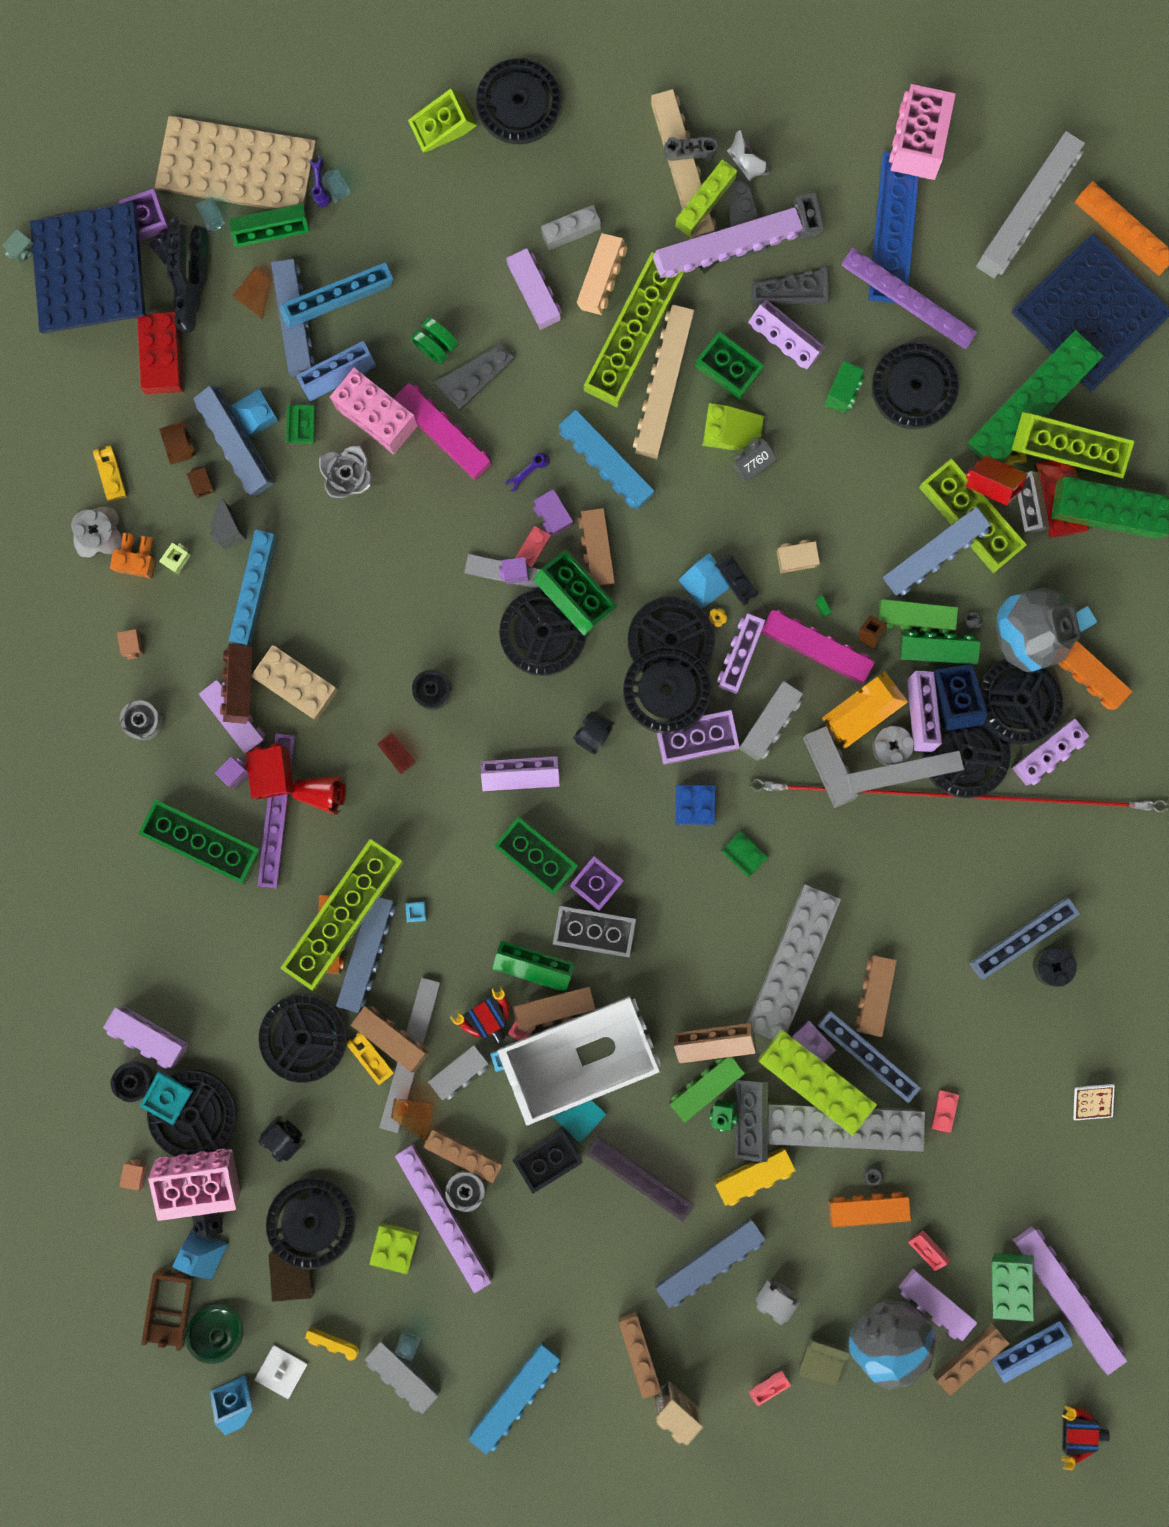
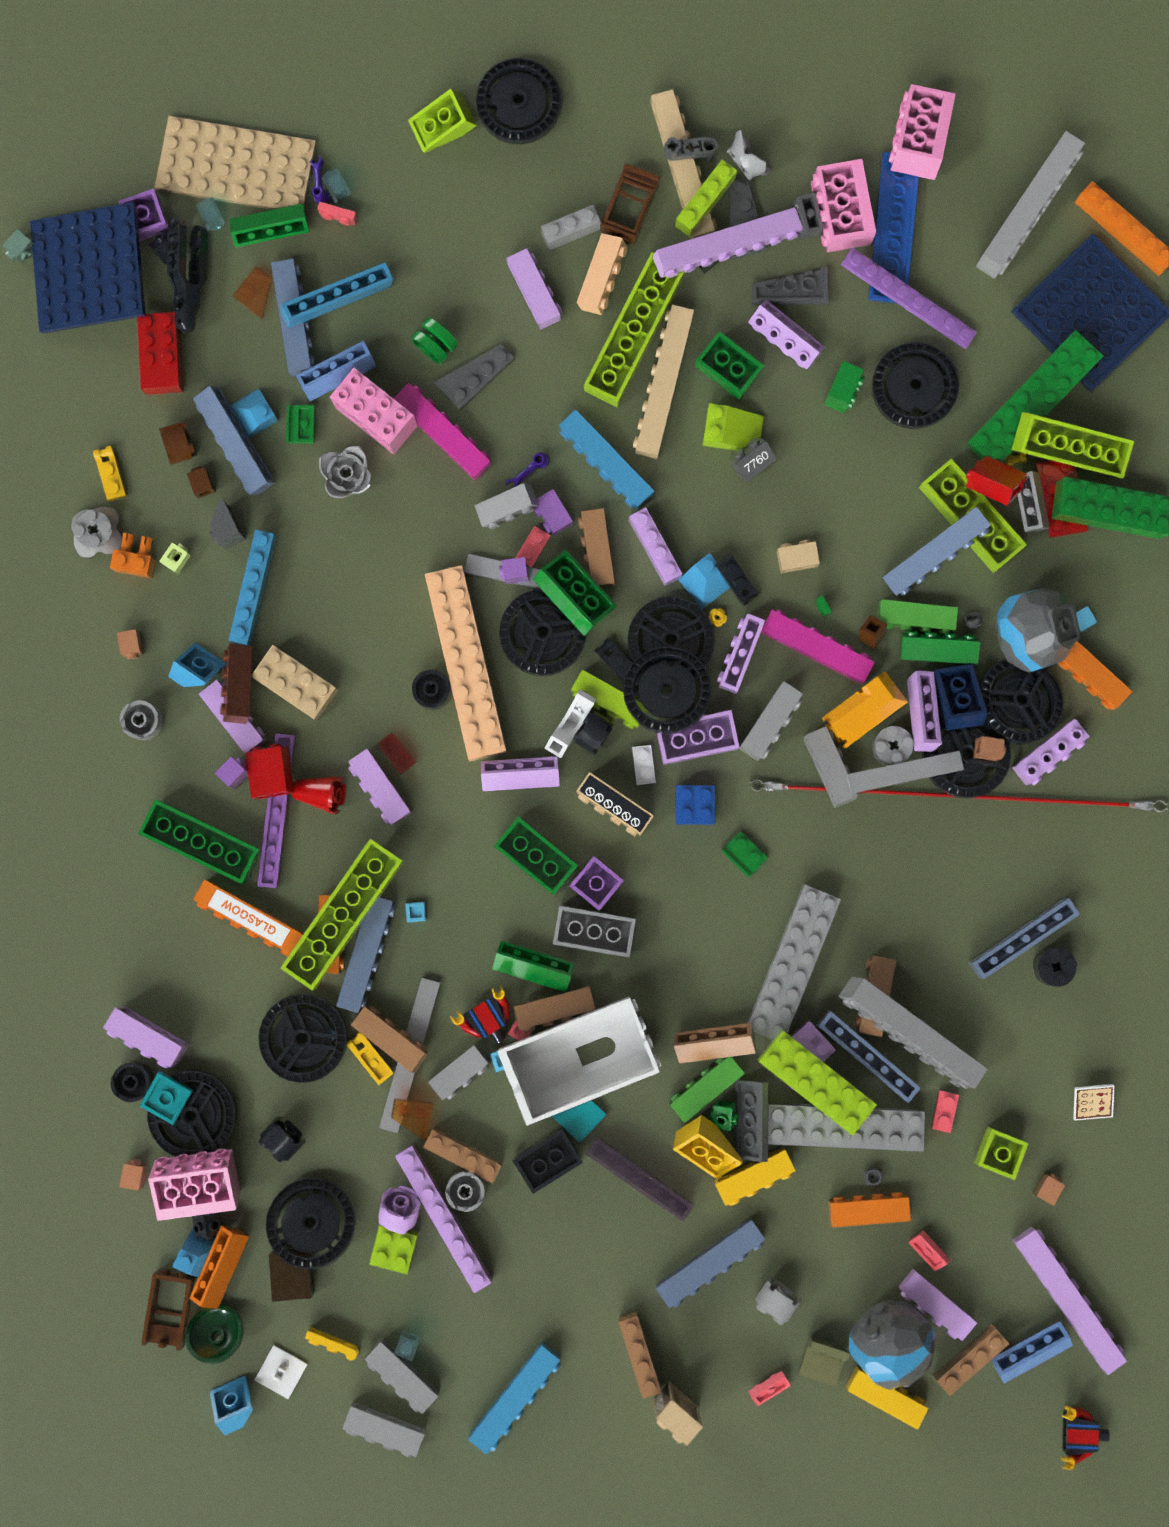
(195, 667): none -> dark azure slope
(219, 1267): none -> orange brick
(248, 917): none -> brick
(343, 215): none -> coral plate
(379, 786): none -> lavender brick
(384, 1430): none -> light grey brick
(399, 1209): none -> lavender brick
(465, 663): none -> light nougat brick
(506, 506): none -> light grey brick
(572, 721): none -> white arch
(607, 698): none -> lime brick
(614, 804): none -> brick
(617, 661): none -> black plate
(639, 179): none -> reddish brown door
(643, 765): none -> white plate
(655, 546): none -> lavender brick
(706, 1147): none -> yellow slope
(844, 205): none -> bright pink brick
(894, 1402): none -> yellow brick
(912, 1032): none -> light grey brick
(989, 748): none -> nougat brick
(1001, 1153): none -> lime brick
(1013, 1287): brick -> none
(1049, 1188): none -> nougat brick

